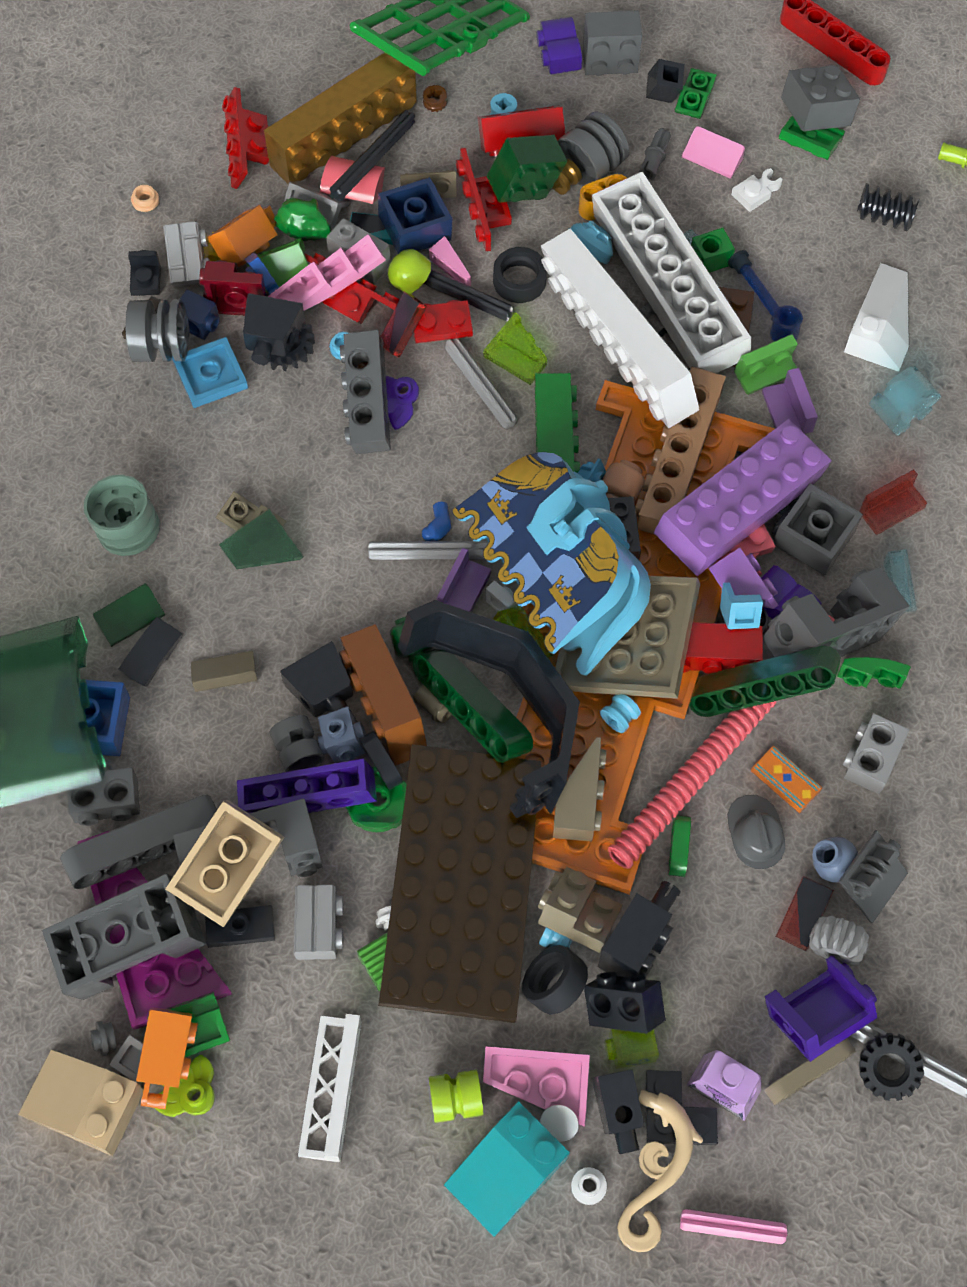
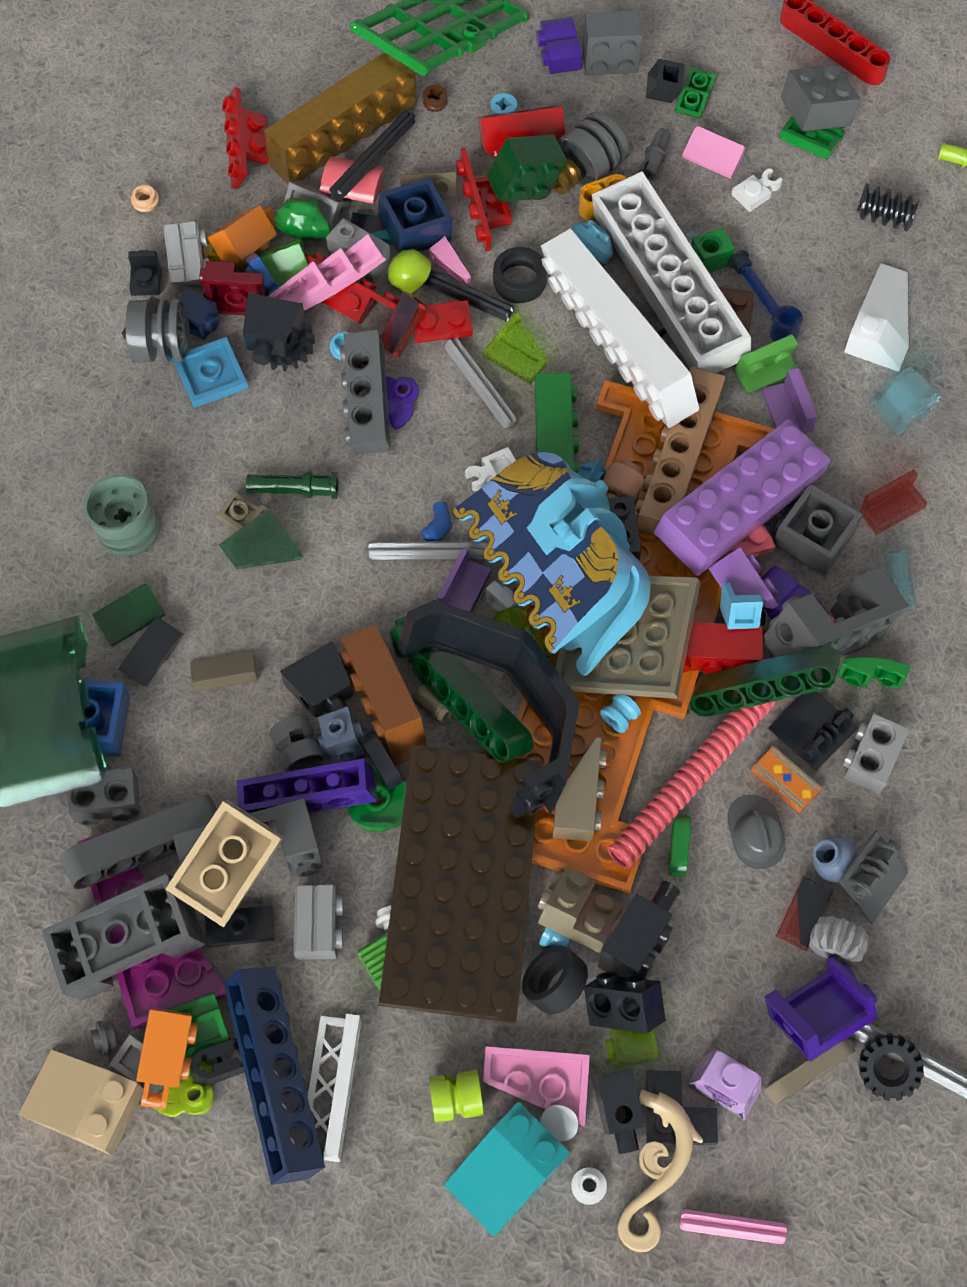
(216, 1054): none -> black beam
(268, 1091): none -> dark blue brick
(301, 484): none -> dark green pin
(490, 467): none -> white plate
(814, 728): none -> black hinge

